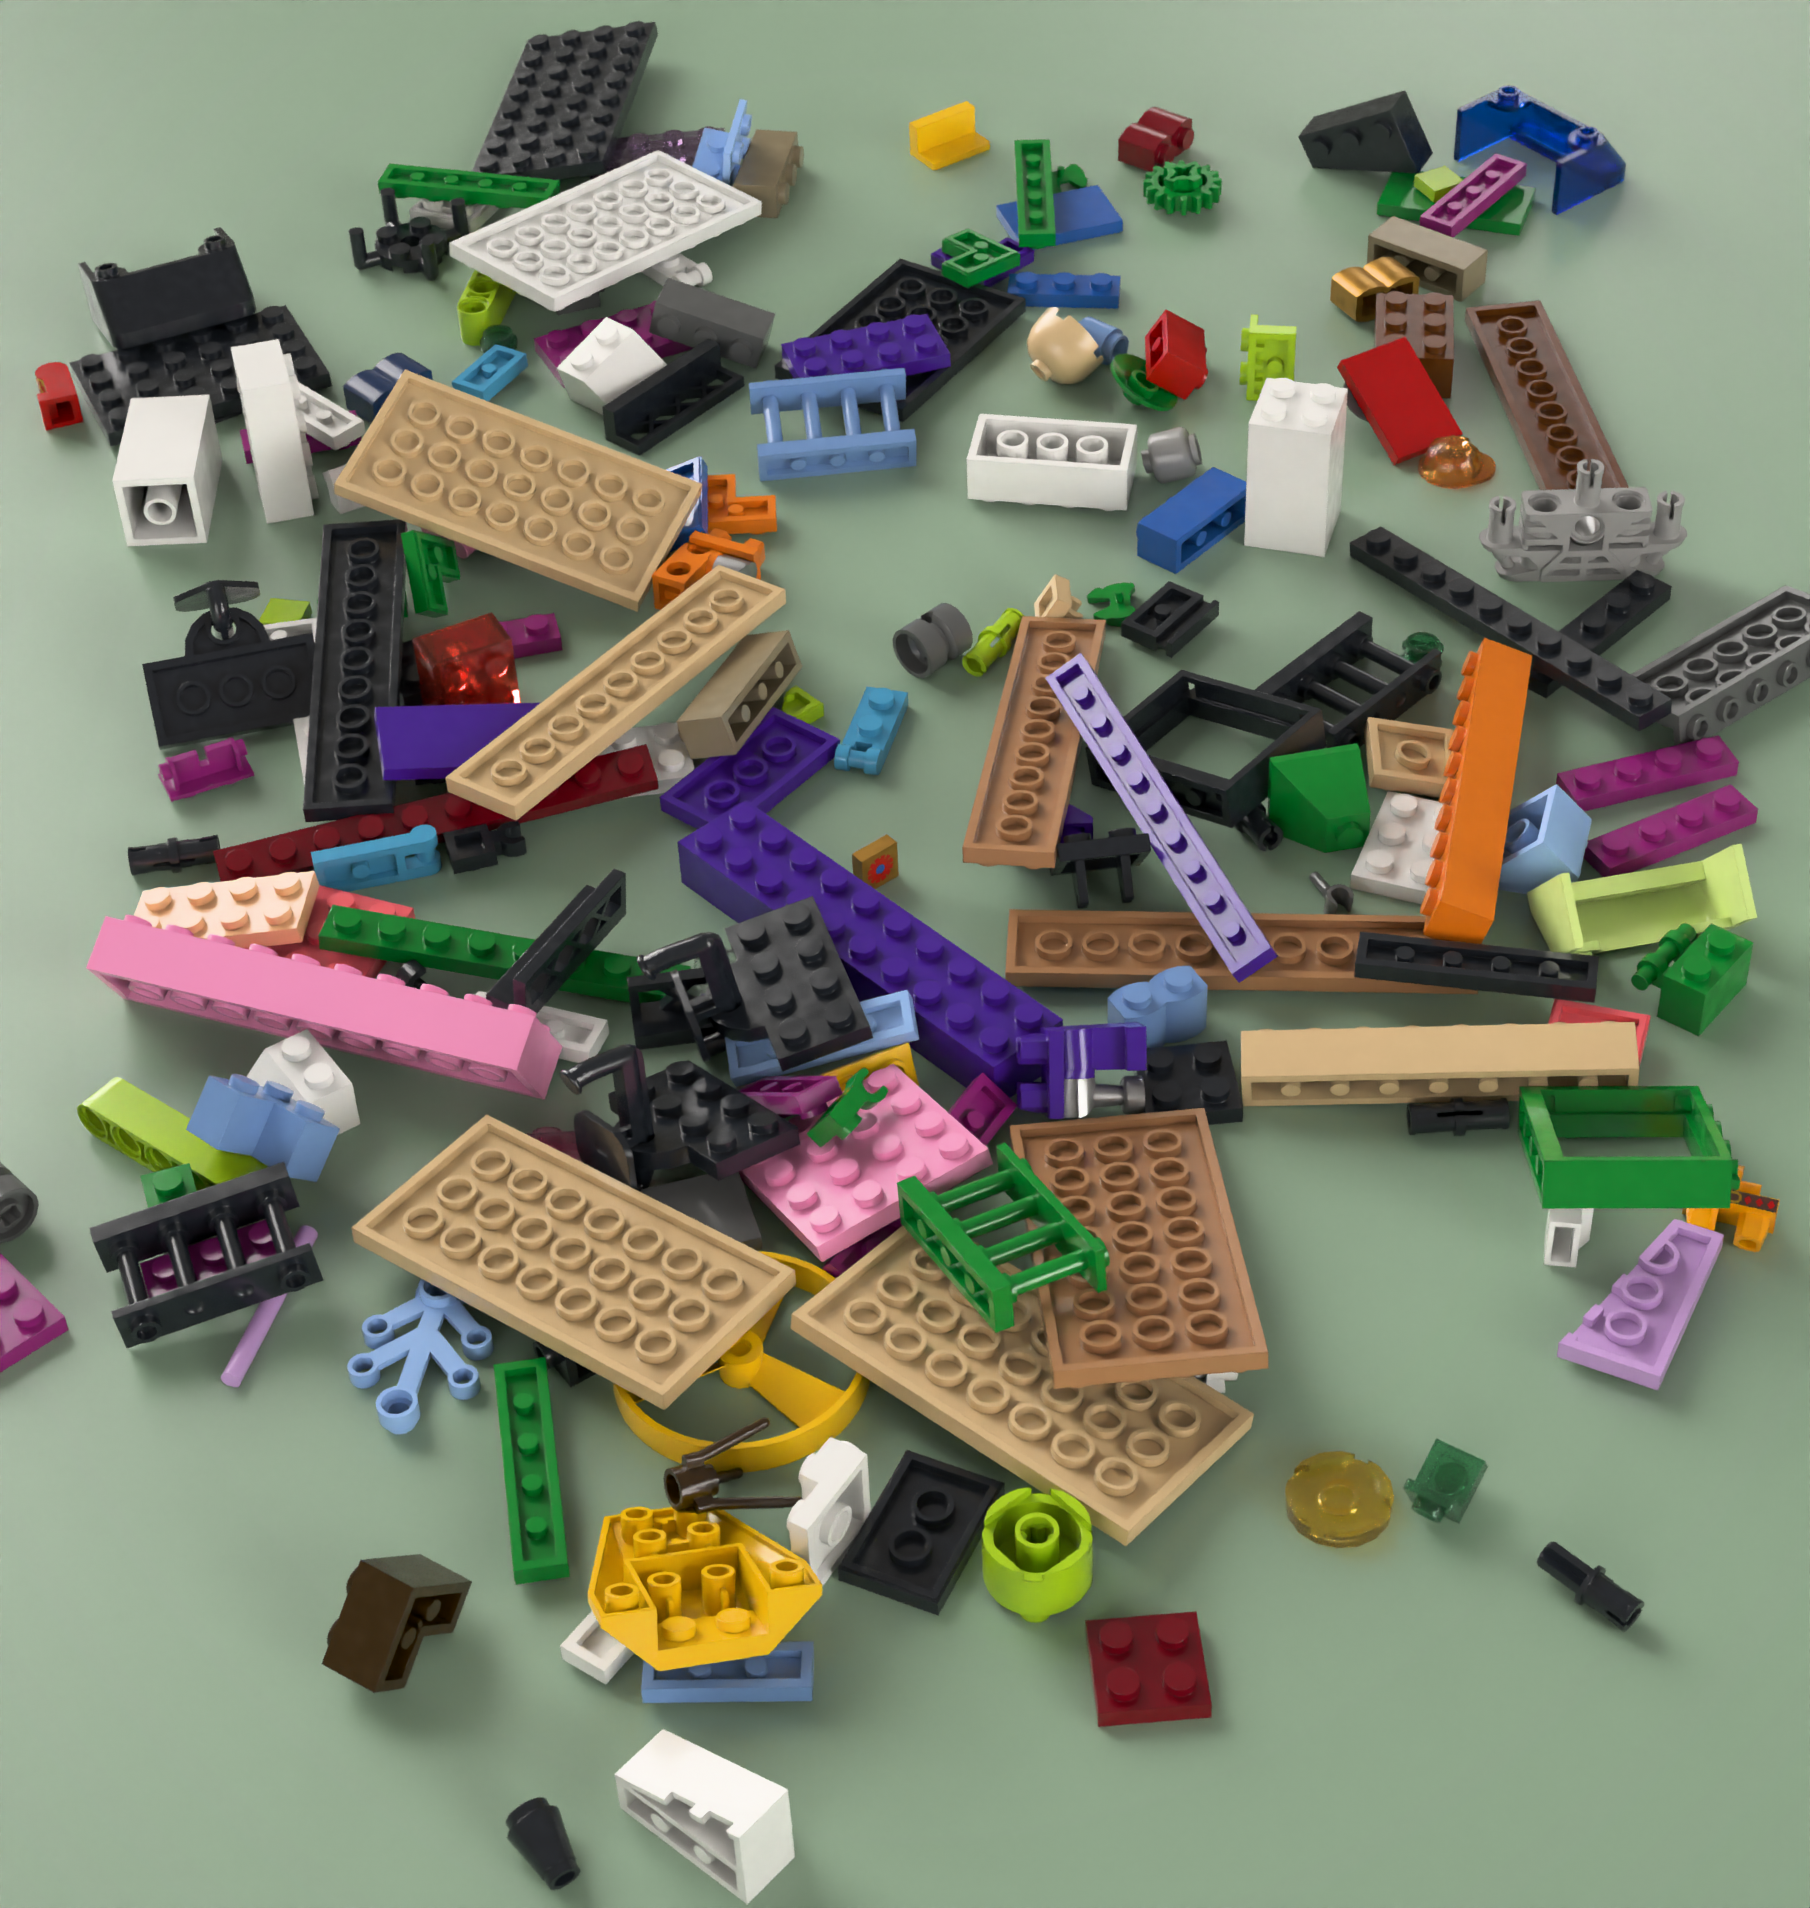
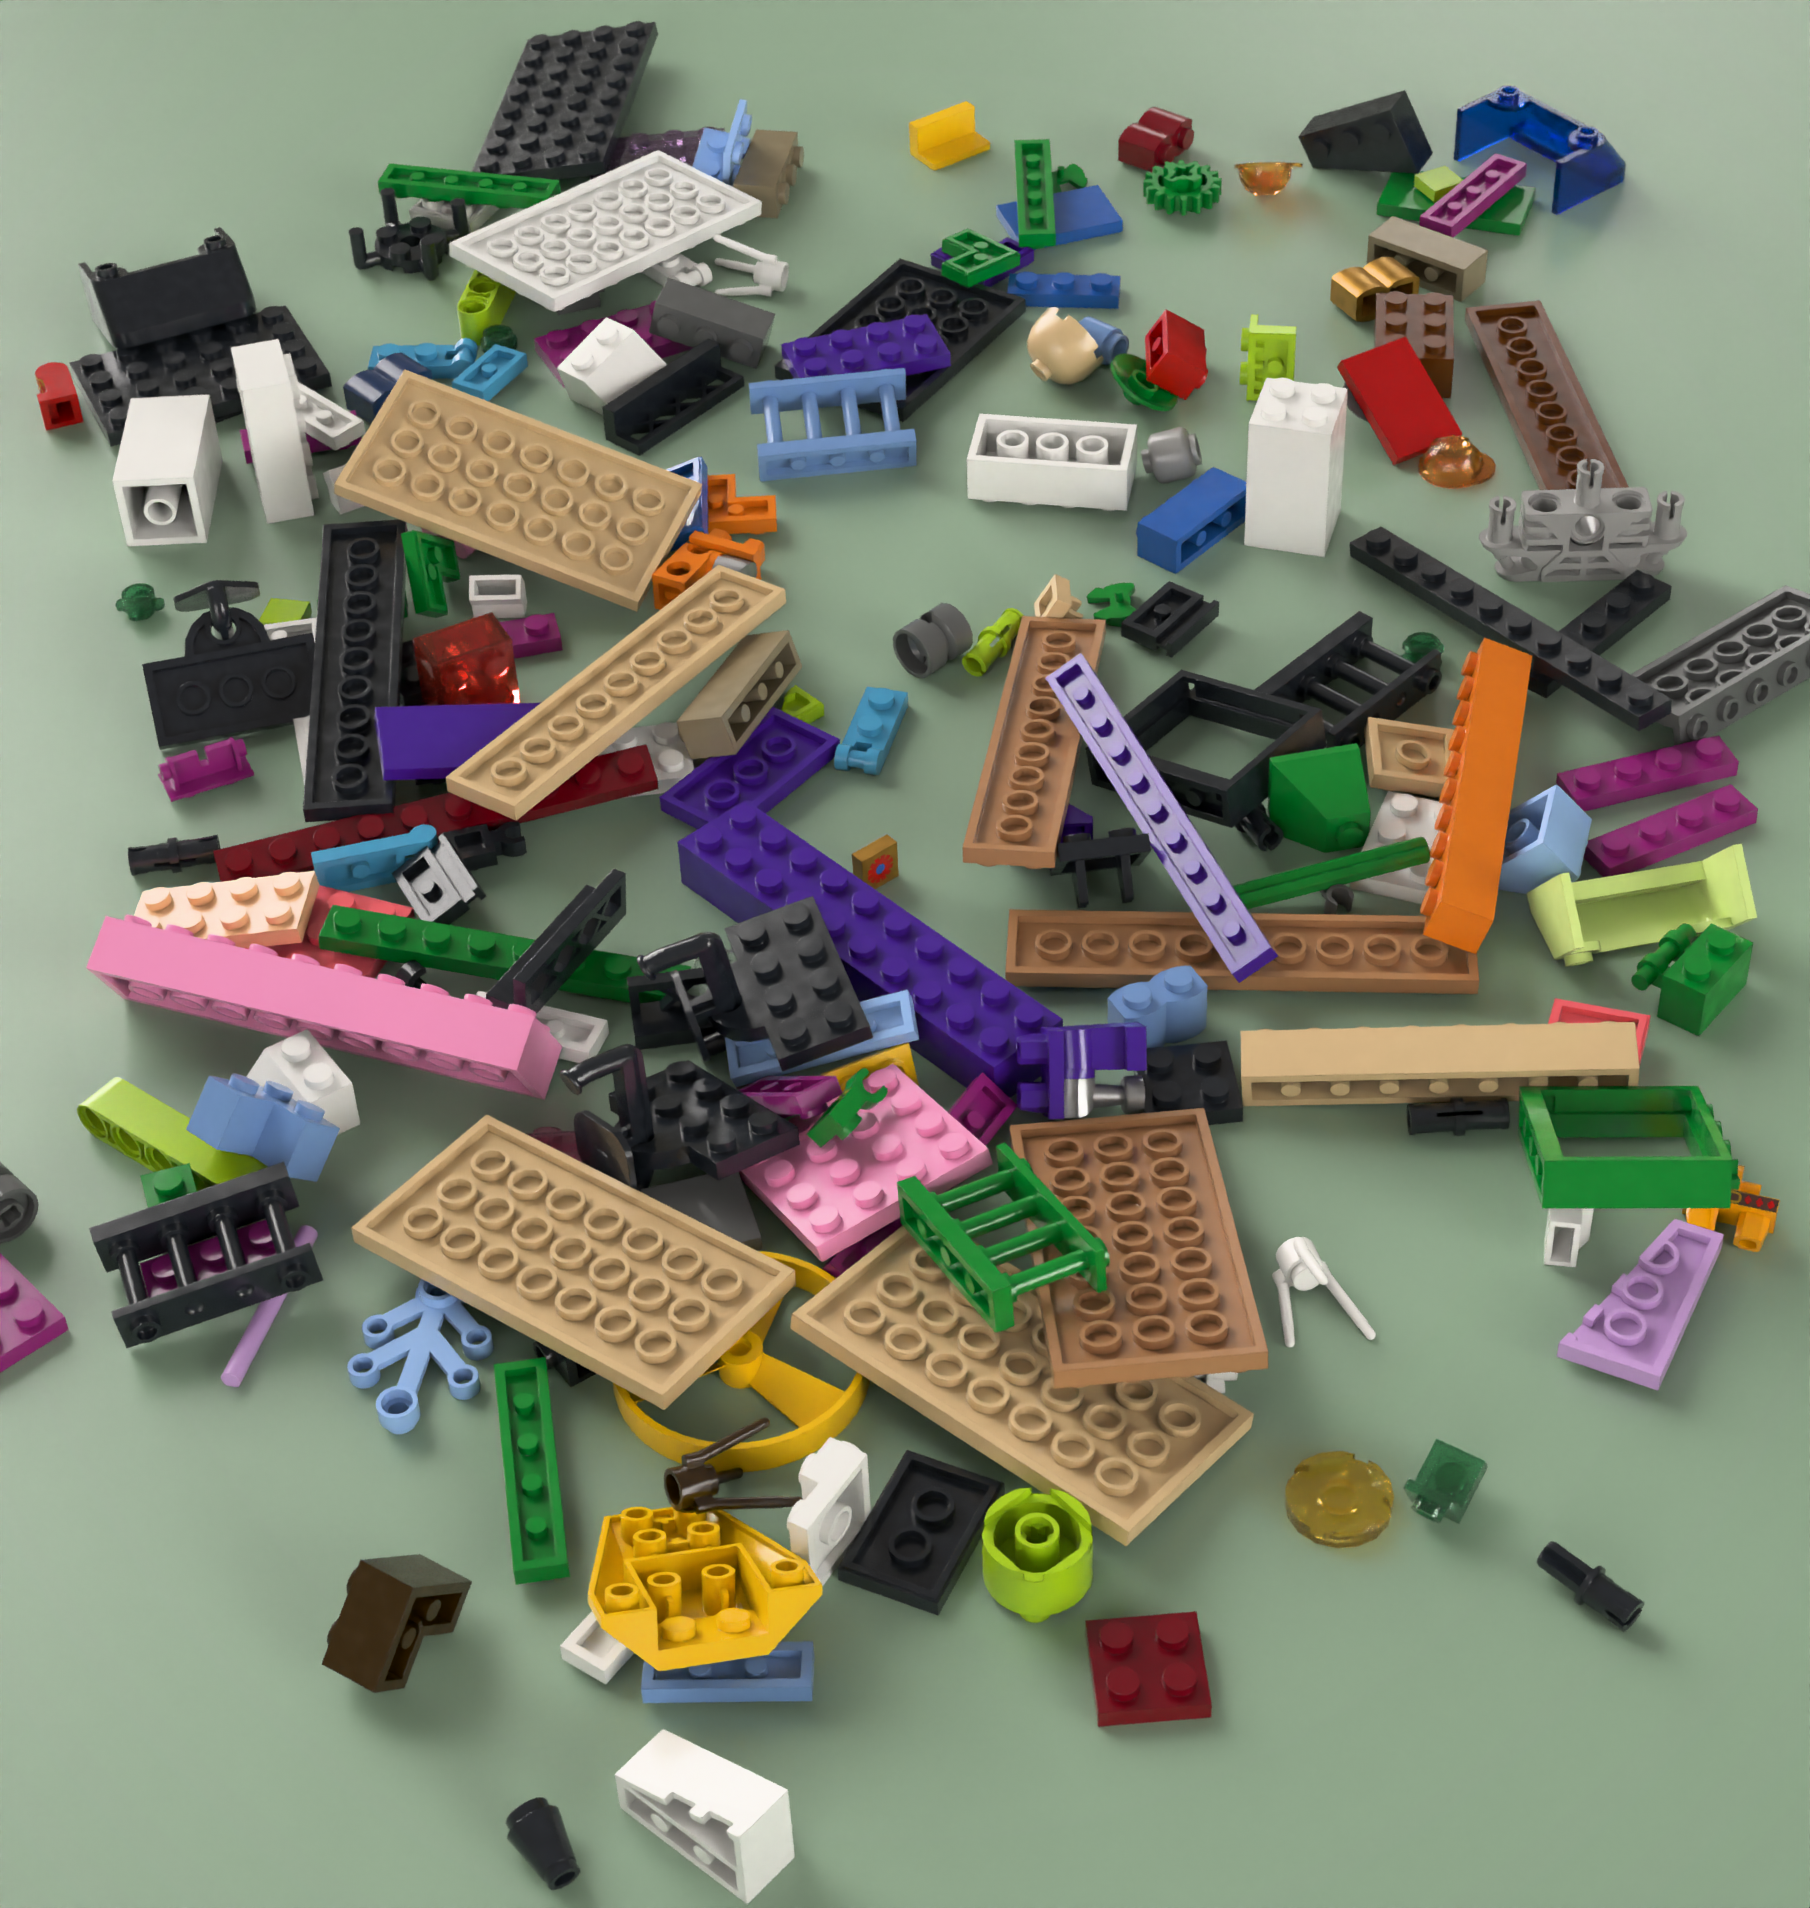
(139, 602): none -> clear green plate
(438, 883): none -> plate
(442, 360): none -> dark azure plate
(498, 594): none -> white piece
(768, 274): none -> white plant
(1265, 177): none -> clear orange piece
(1305, 1270): none -> white plant
(1333, 872): none -> green axle
(1477, 967): black plate -> none

